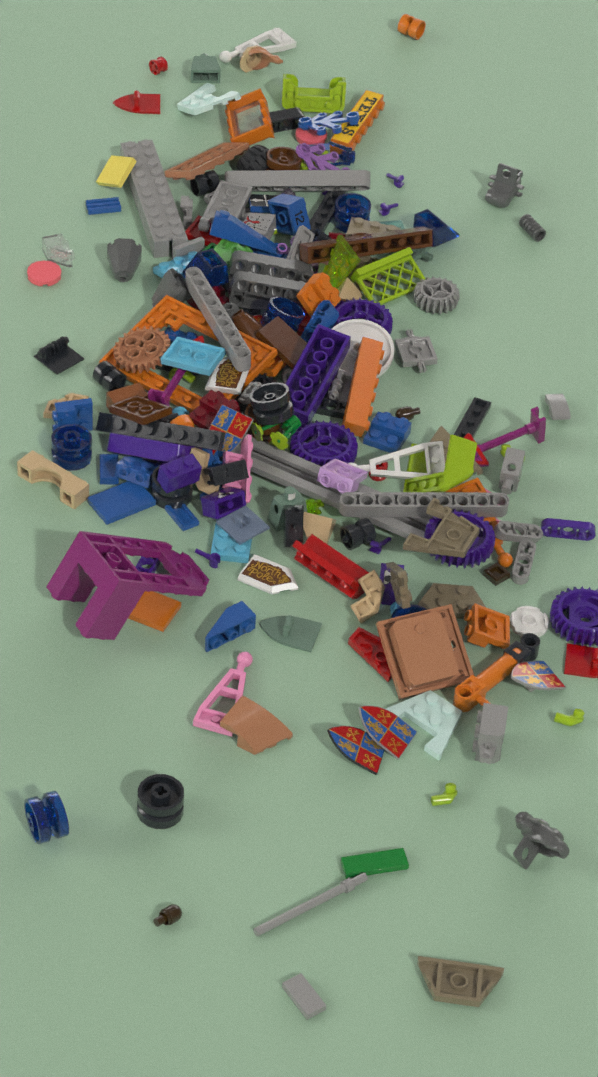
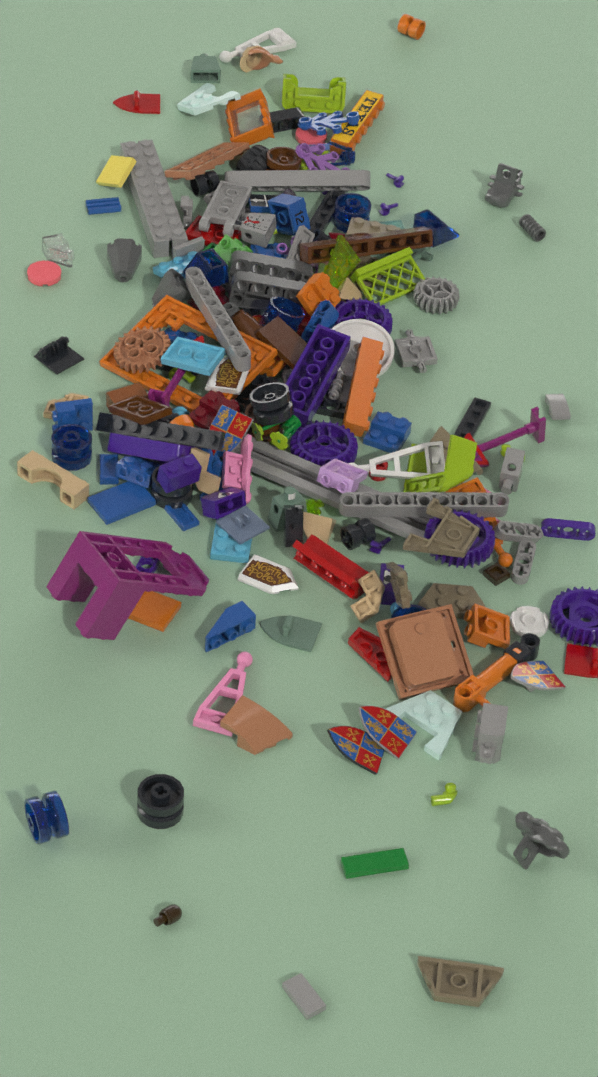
(109, 376): black wheel -> none
(158, 65): red wheel -> none
(213, 559): dark purple hand -> none
(227, 472): black hinge -> none
(233, 229): blue wedge -> none
(244, 398): light grey slope -> none
(345, 886): light grey bar -> none
(407, 412): dark brown cylinder -> none
(571, 720): lime arm -> none

